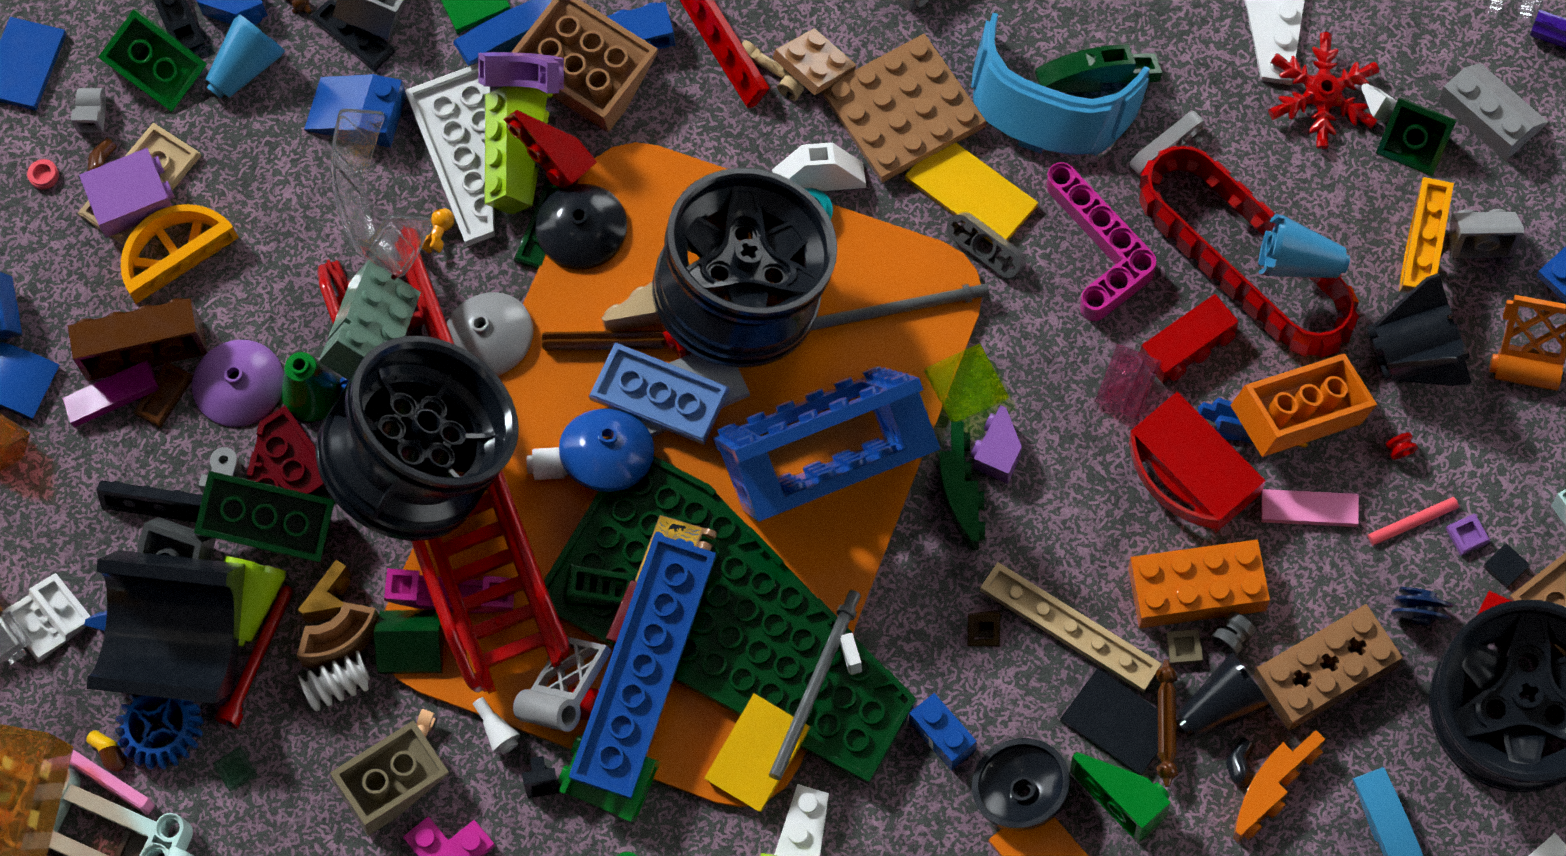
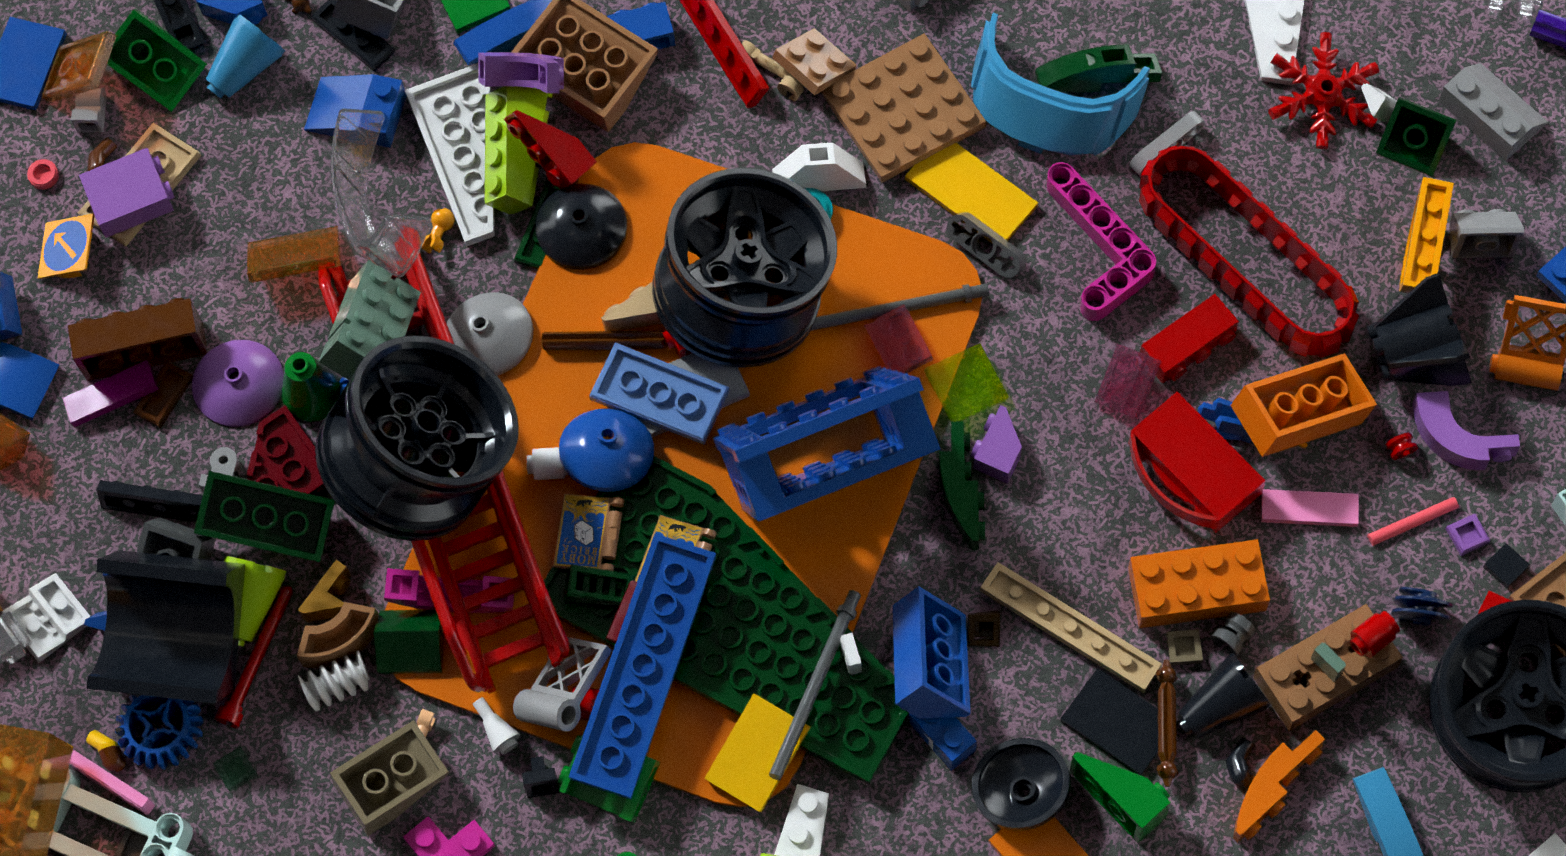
(66, 247): none -> piece
(79, 66): none -> clear orange tile
(199, 247): light orange window -> none
(293, 254): none -> clear orange tile
(588, 532): none -> piece
(899, 341): none -> clear pink plate
(930, 657): none -> blue slope
(1300, 252): dark azure cone -> none
(1328, 661): none -> sand green tile
(1374, 634): none -> red brick
(1452, 442): none -> medium lavender arch

